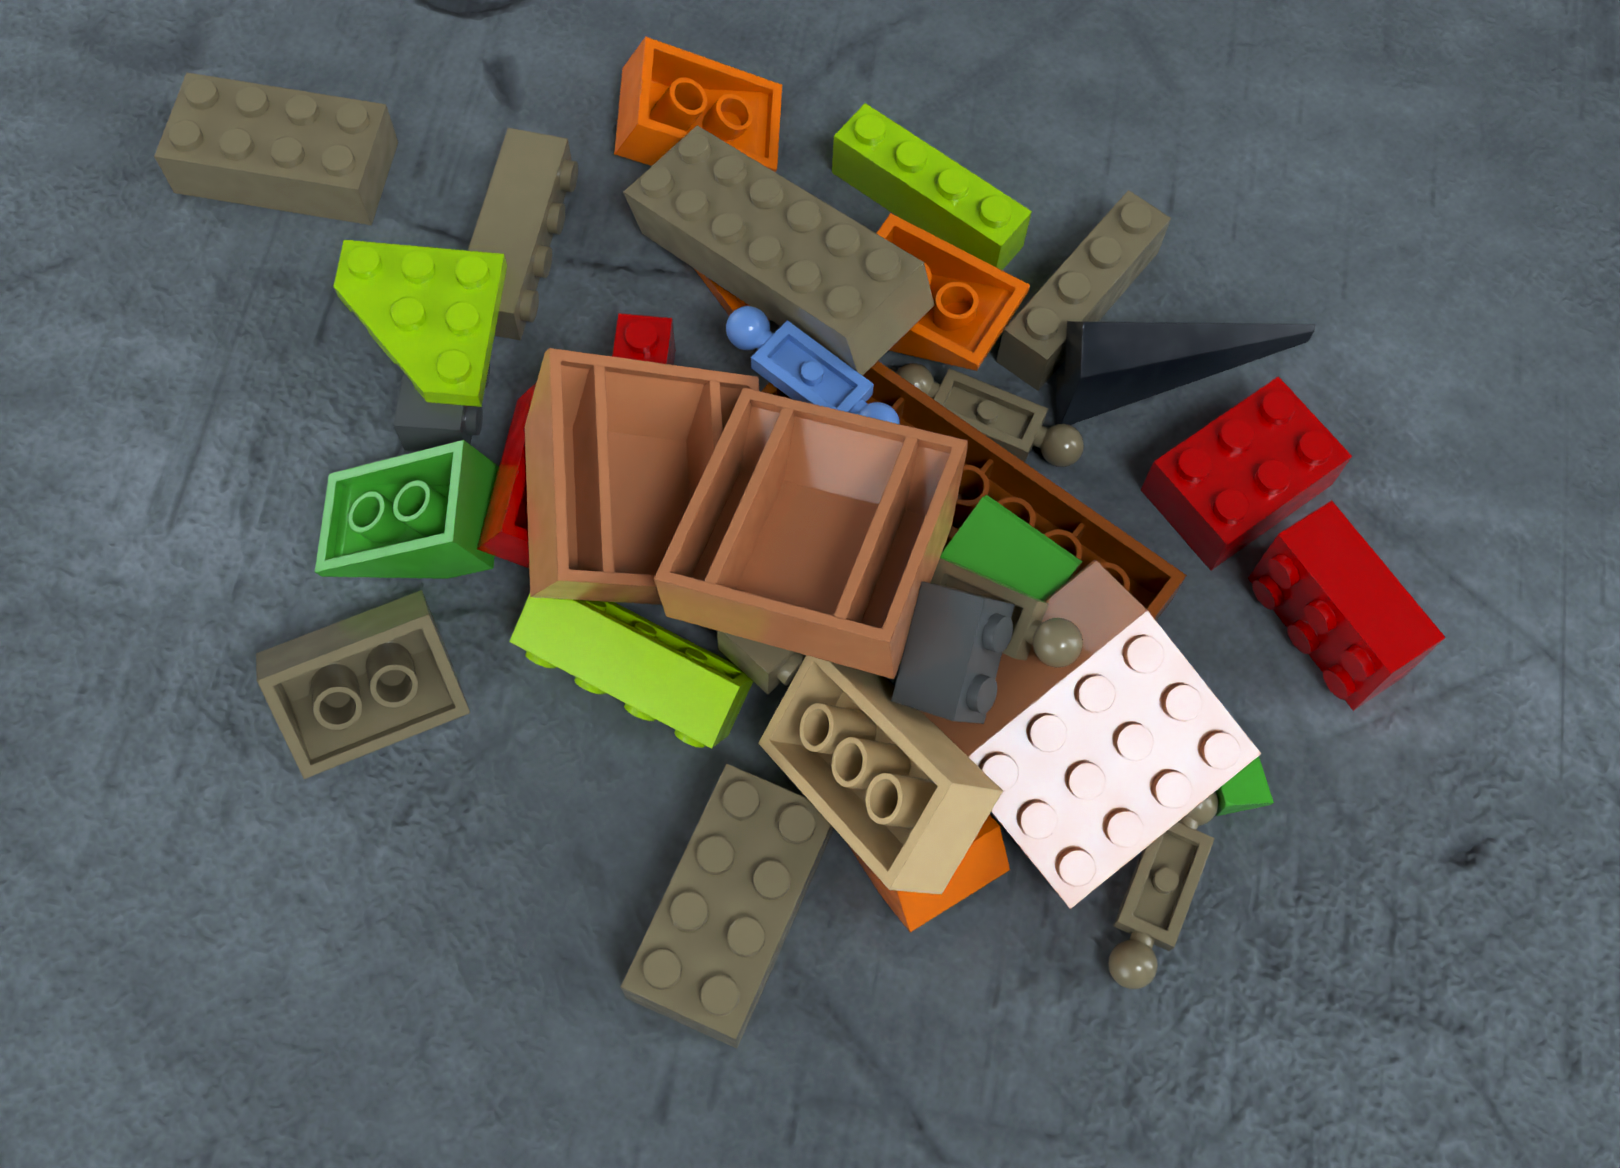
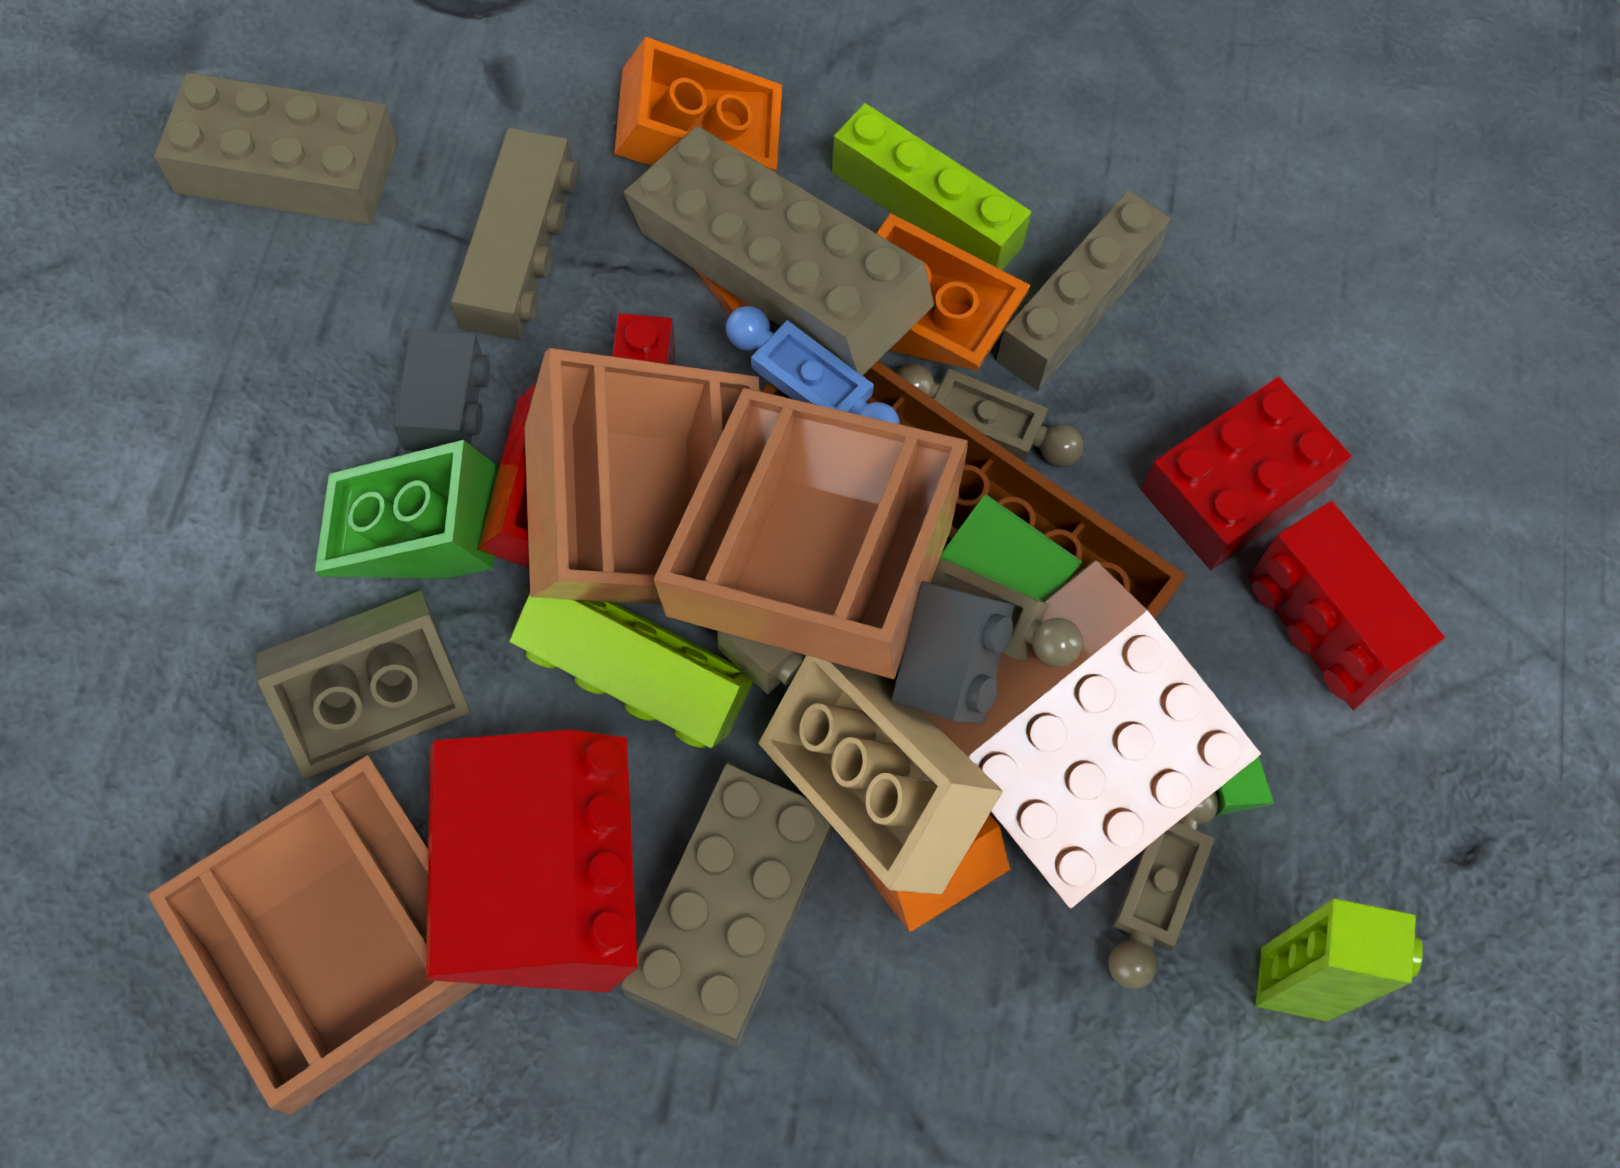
(313, 936): none -> nougat slope
(427, 312): lime plate -> none
(531, 861): none -> red slope
(1132, 361): black wedge -> none
(1338, 960): none -> lime brick

